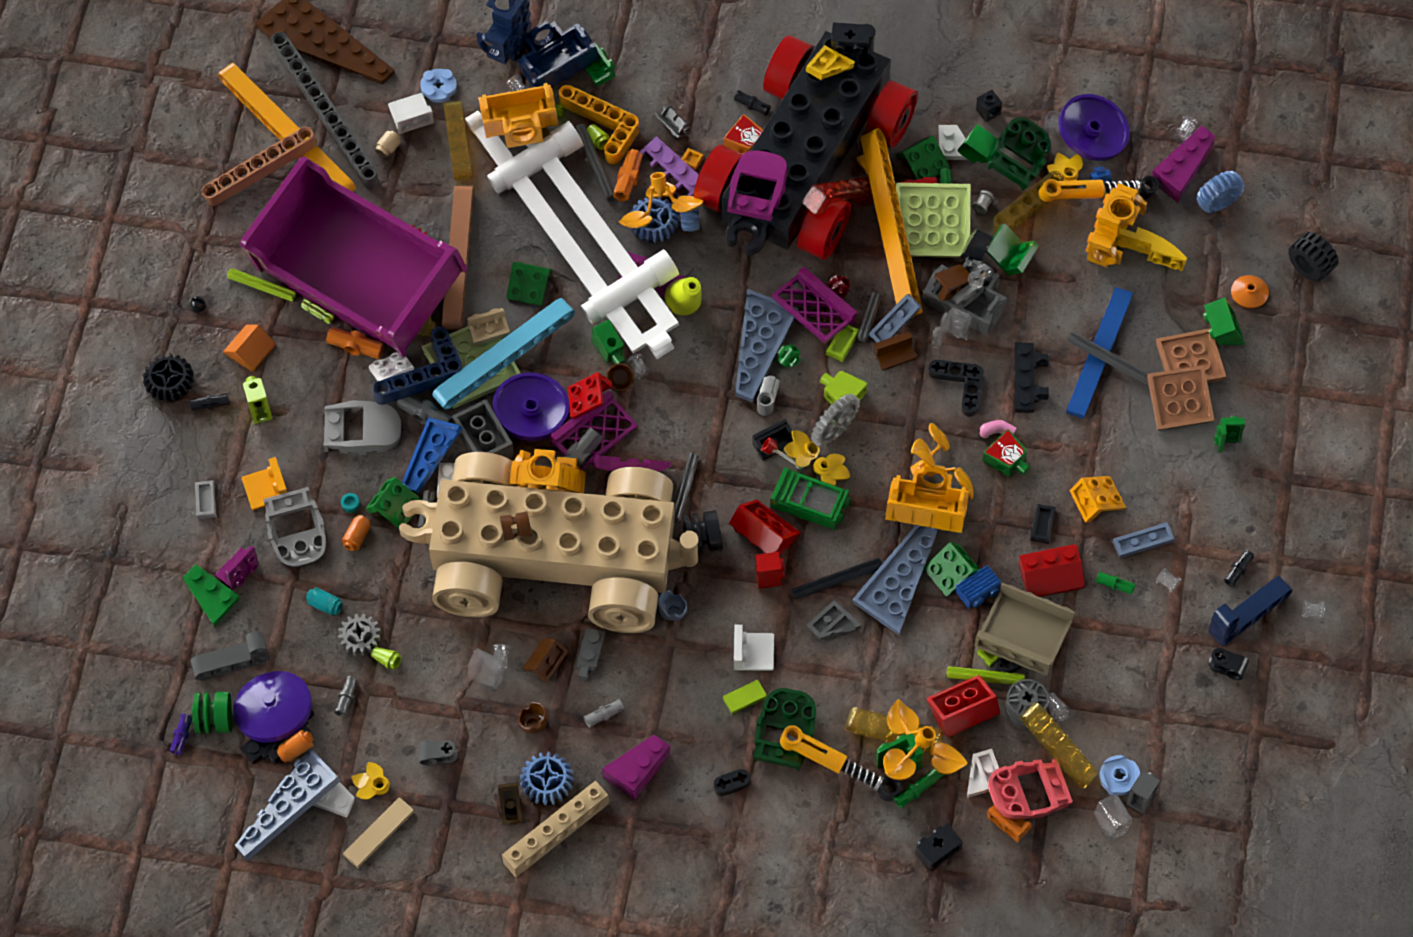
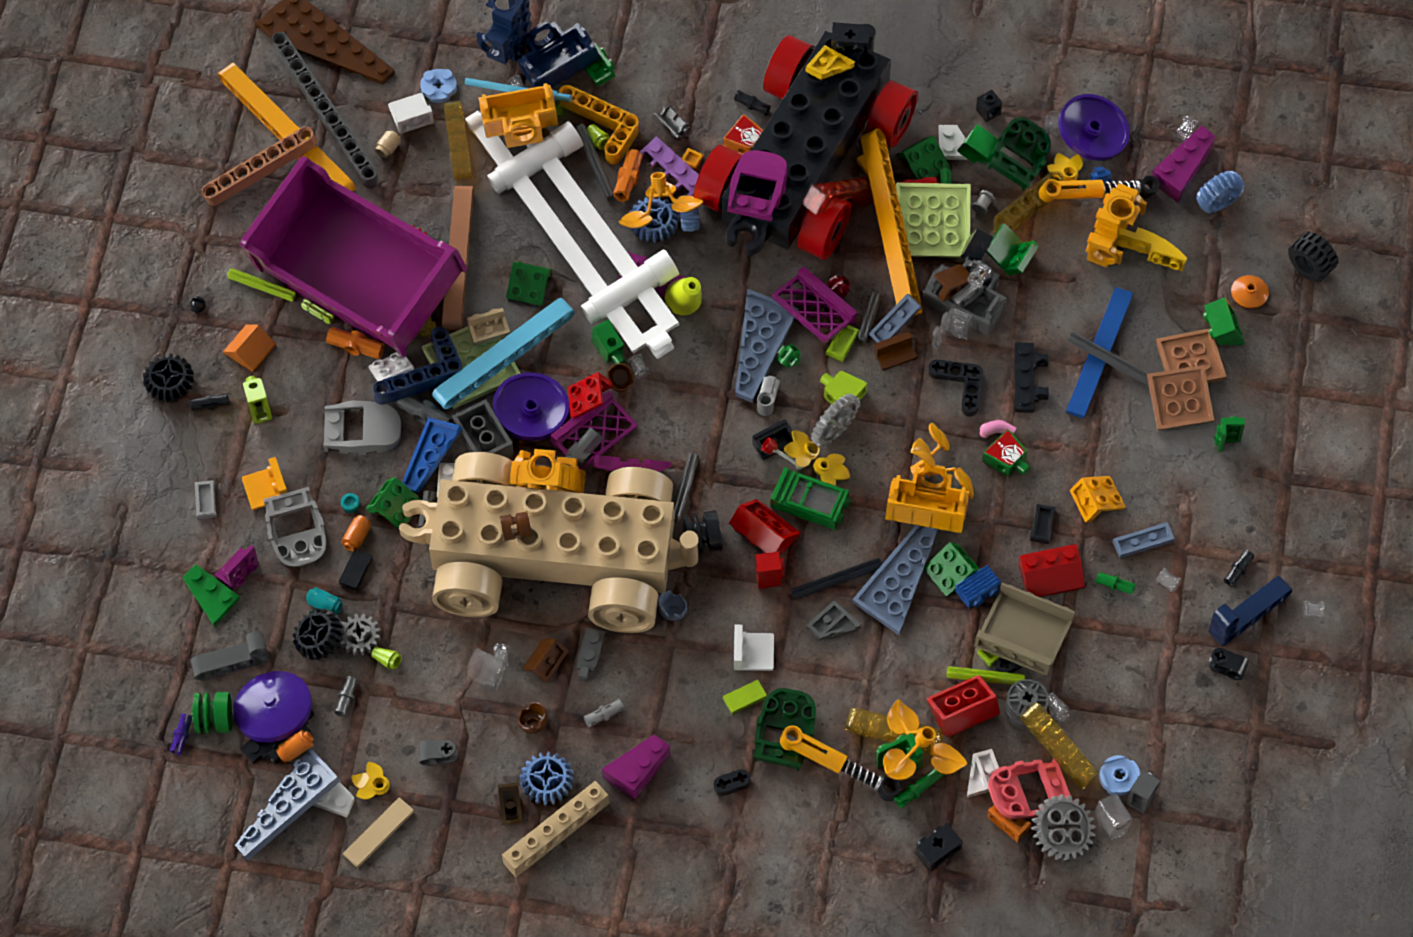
(314, 632): none -> black gear
(355, 569): none -> black tile
(504, 87): none -> medium azure bar
(1065, 846): none -> light grey gear

